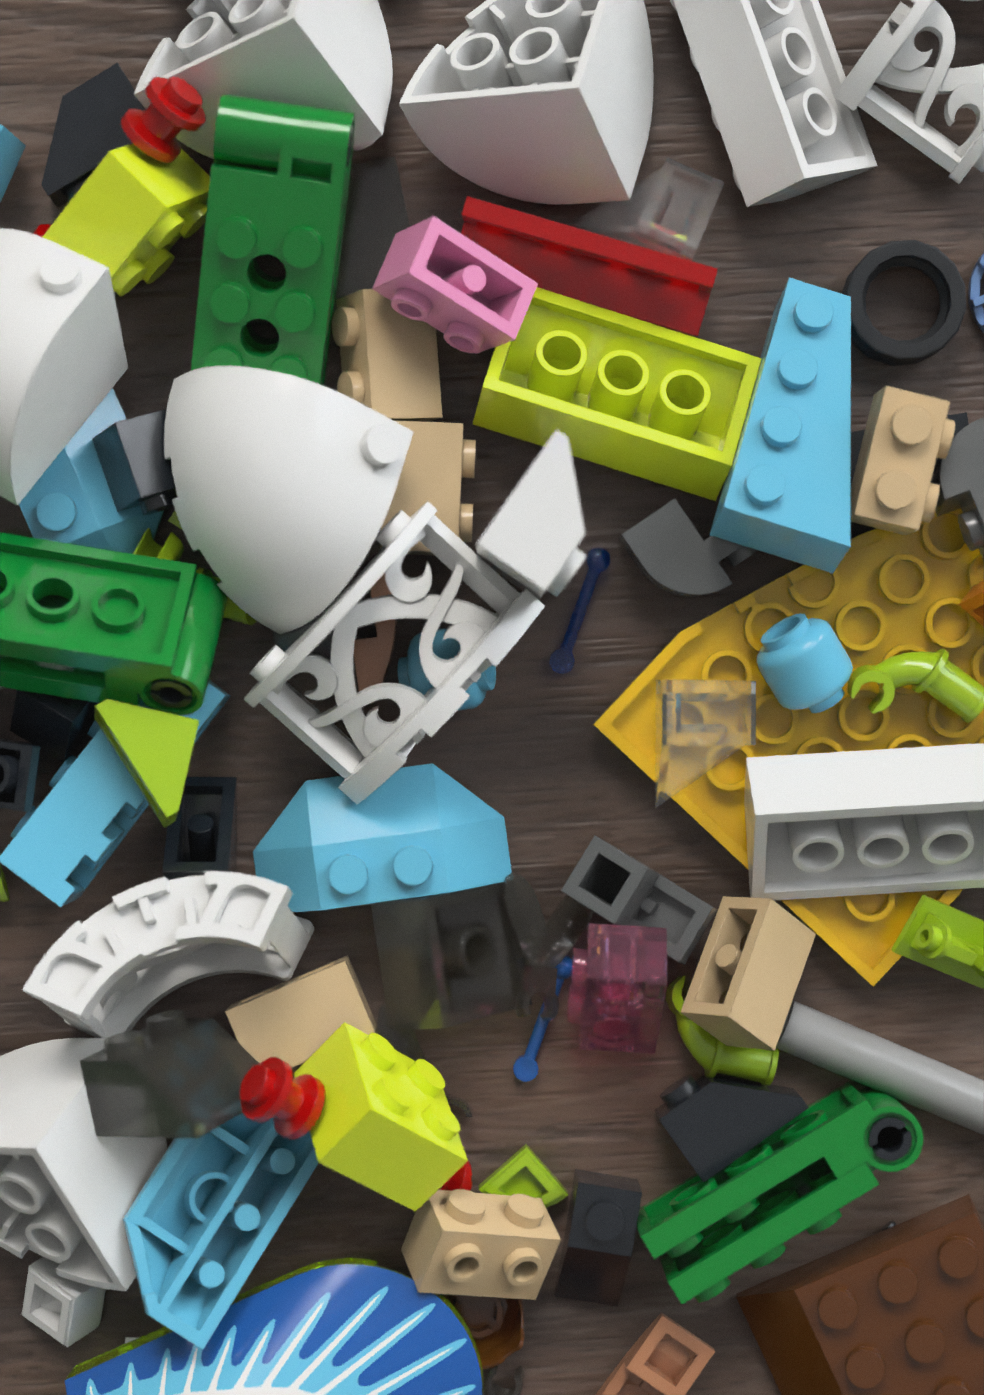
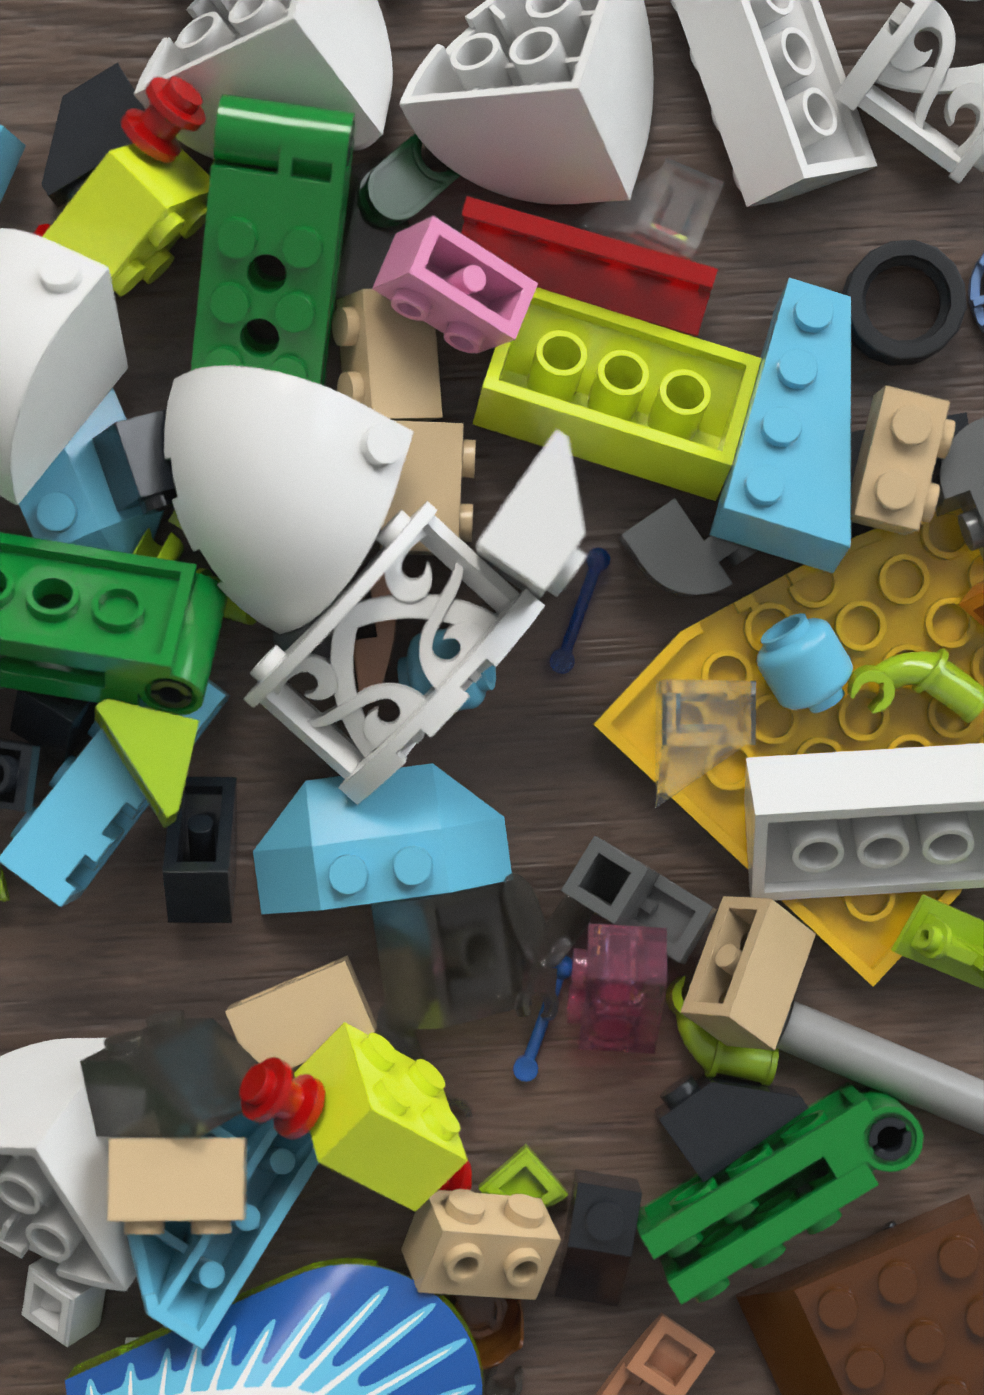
(165, 937): white fence -> none
(177, 1182): none -> tan brick
(400, 185): none -> dark green piece

